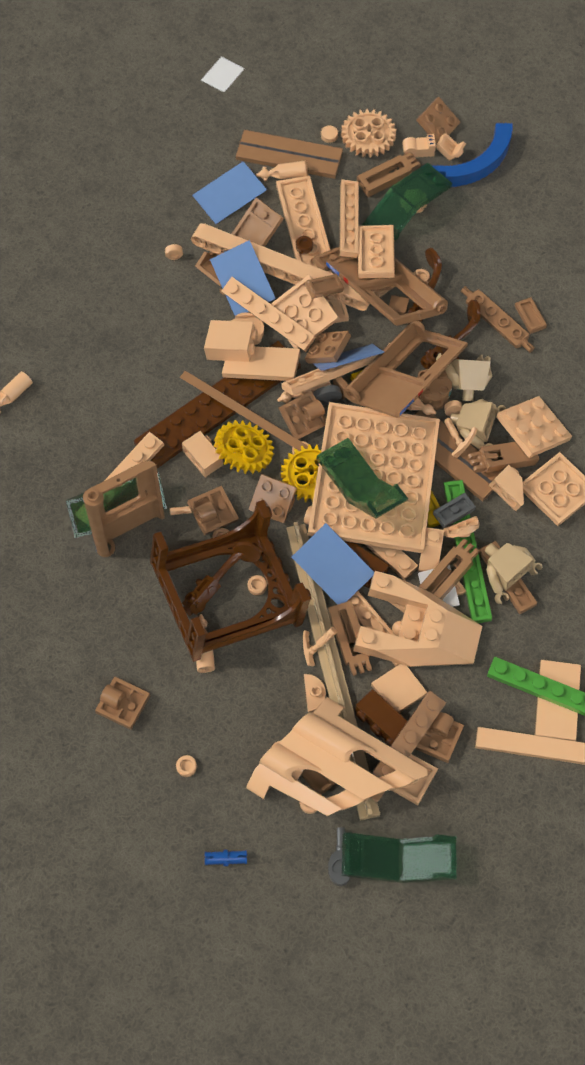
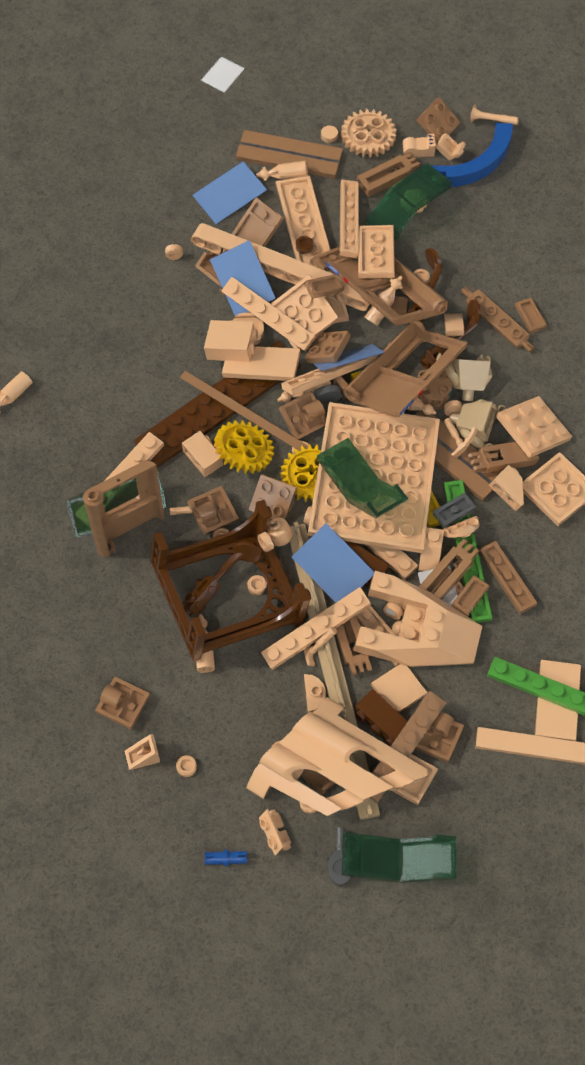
(142, 753): none -> light nougat slope
(265, 542): none -> light nougat tile
(277, 840): none -> light nougat hinge
(280, 532): none -> light nougat head
(316, 628): none -> light nougat plate
(388, 297): none -> light nougat wheel
(393, 611): none -> light nougat tile
(454, 324): none -> light nougat slope
(470, 595): none -> medium nougat tile
(476, 114): none -> light nougat piece
(508, 566): tan torso -> none

